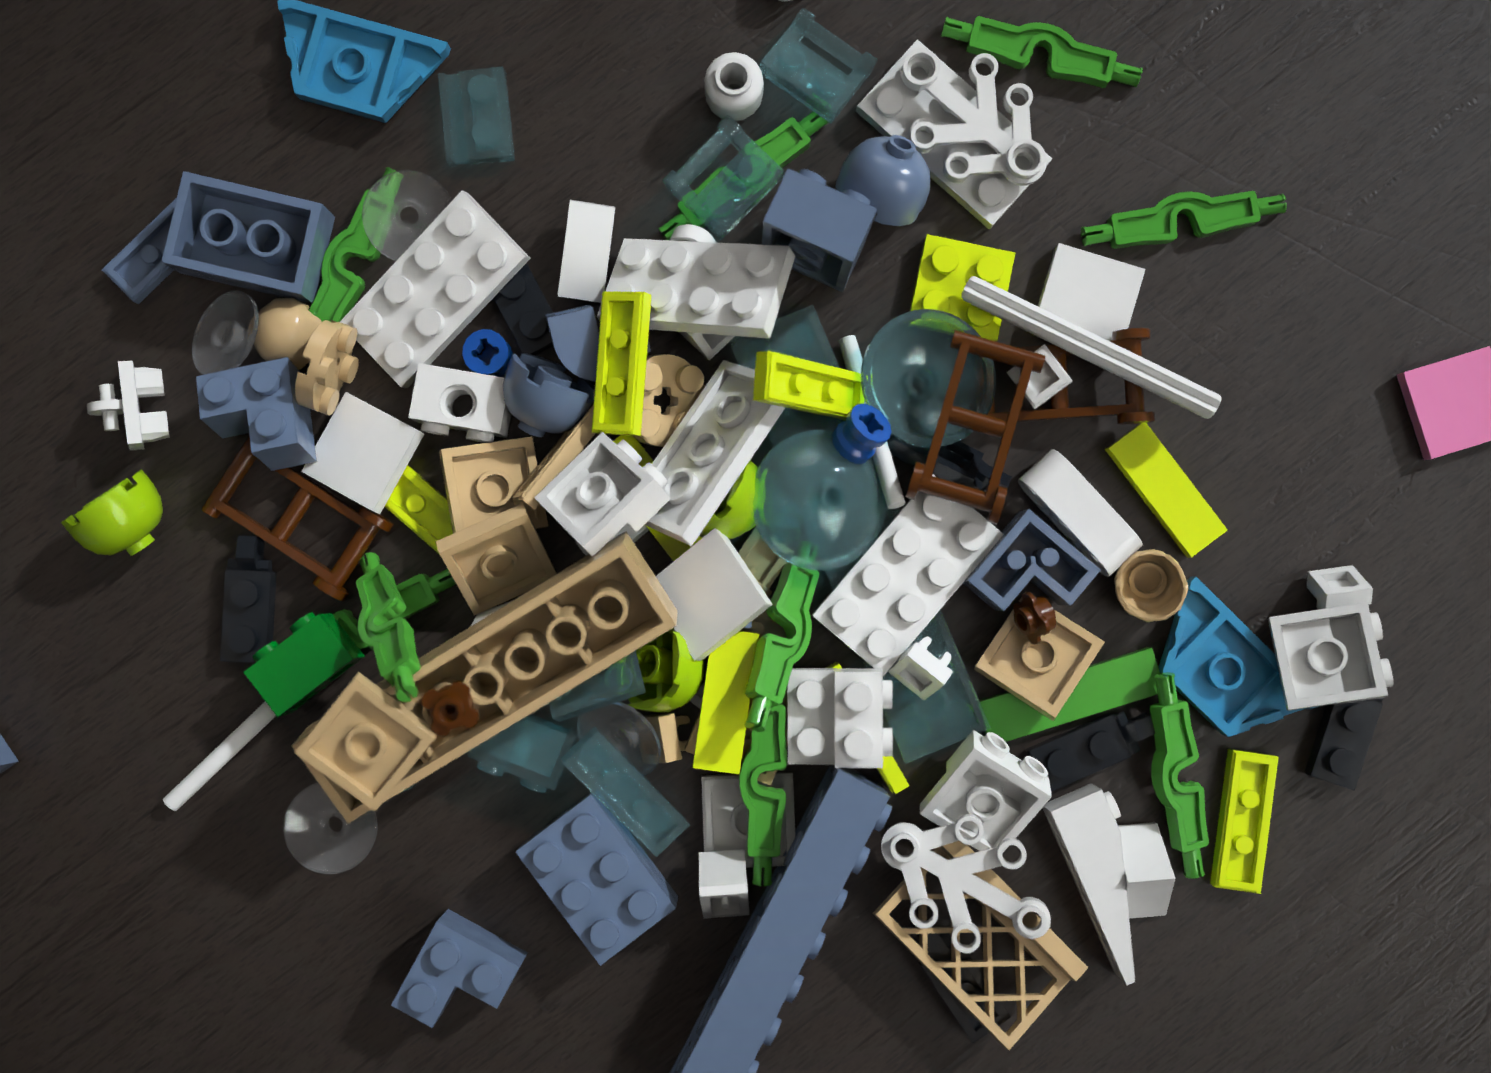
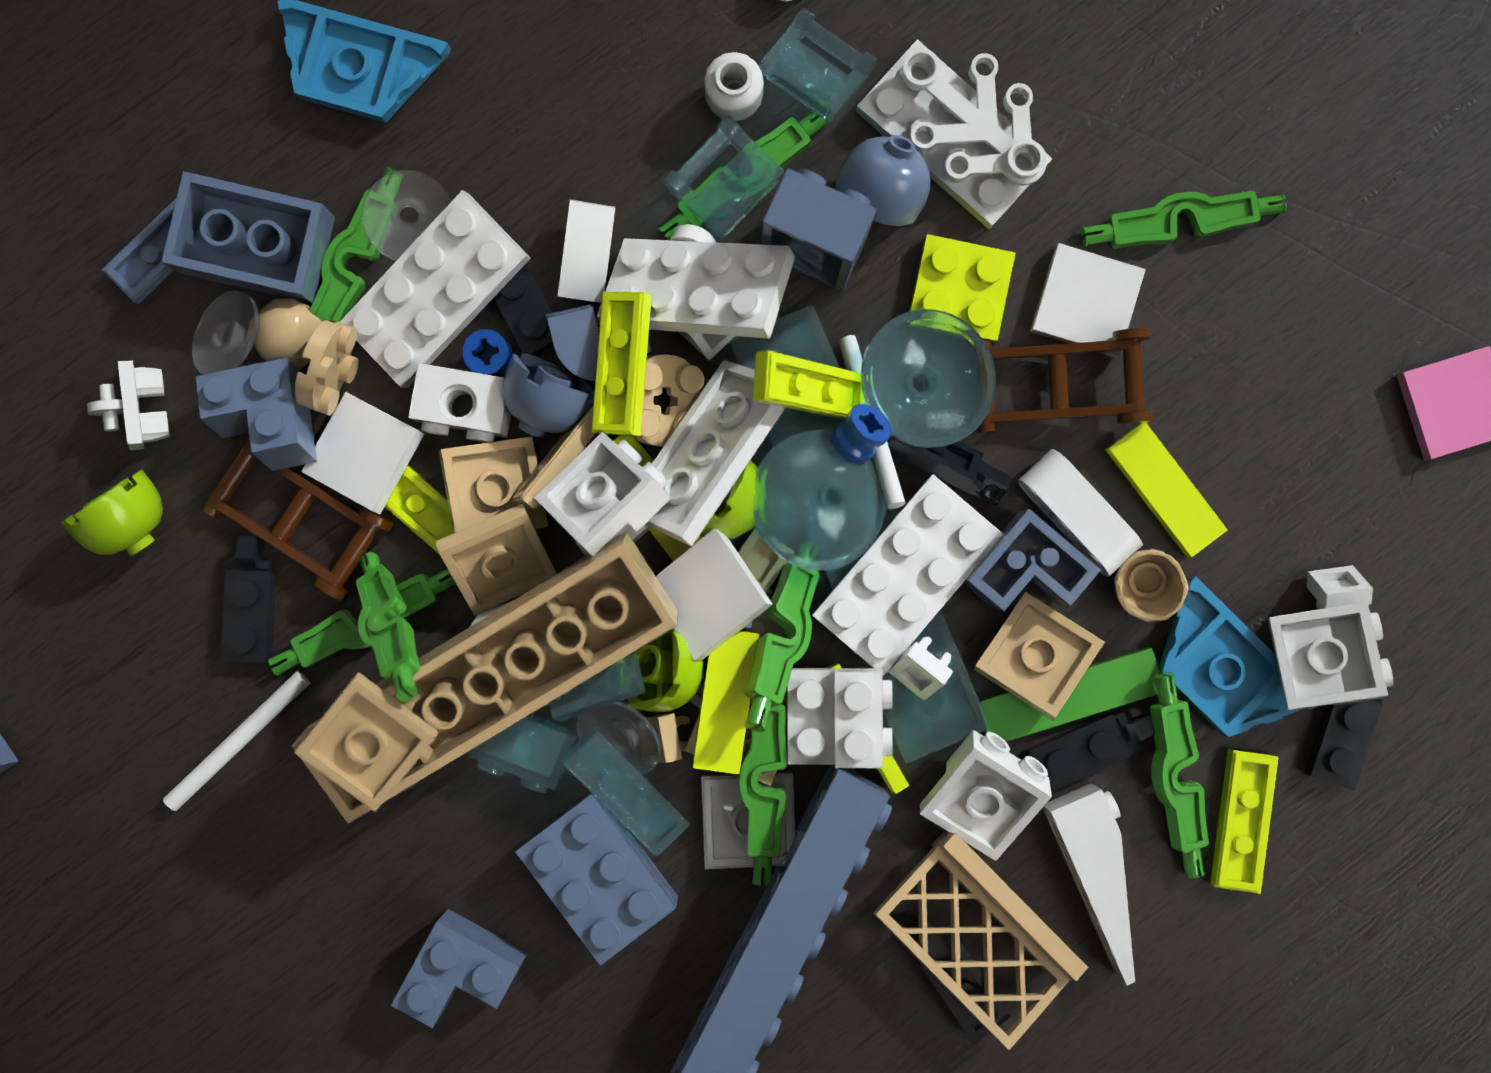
(303, 663): green brick -> none
(314, 842): clear dish -> none
(454, 694): reddish brown plate -> none
(476, 116): clear light blue plate -> none
(723, 883): white slope -> none
(958, 876): white plant -> none
(994, 497): reddish brown piece -> none
(1034, 617): reddish brown plate -> none
(1045, 384): white tile -> none
(1066, 57): bright green piece -> none
(1091, 347): white axle -> none
(1146, 870): white slope -> none

